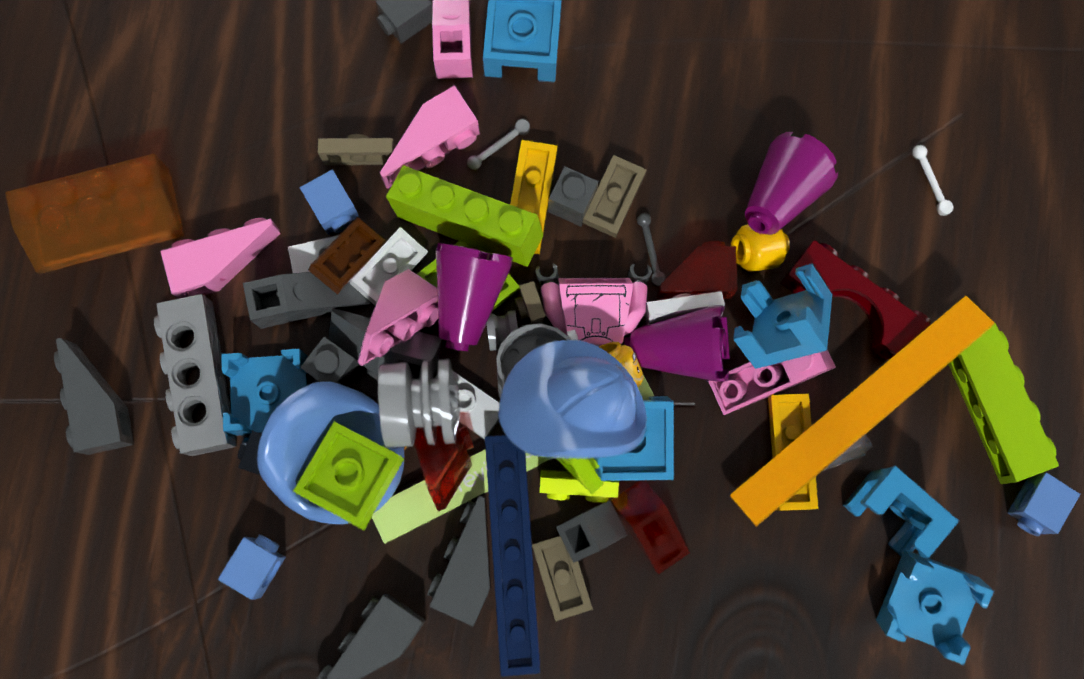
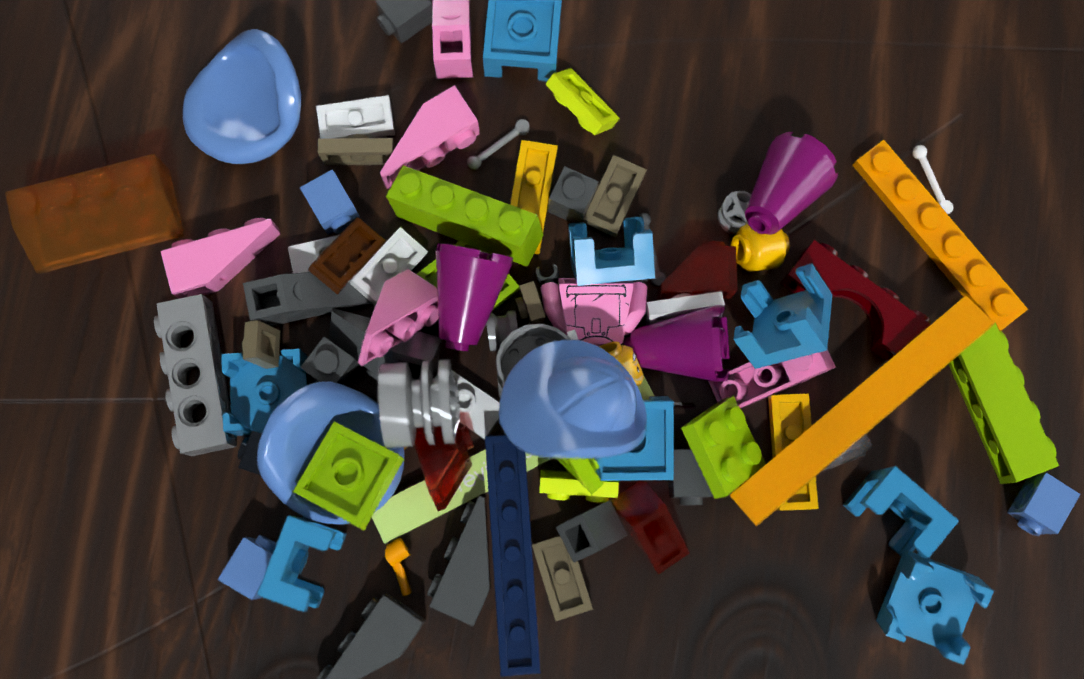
(95, 412): dark grey slope -> none
(244, 100): none -> medium blue piece
(261, 344): none -> dark tan plate
(289, 560): none -> dark azure panel
(362, 116): none -> white plate
(395, 553): none -> light orange hand
(582, 101): none -> neon yellow plate
(612, 264): none -> panel
(688, 480): none -> dark grey brick
(723, 446): none -> lime plate
(738, 201): none -> light grey wheel
(938, 234): none -> light orange plate

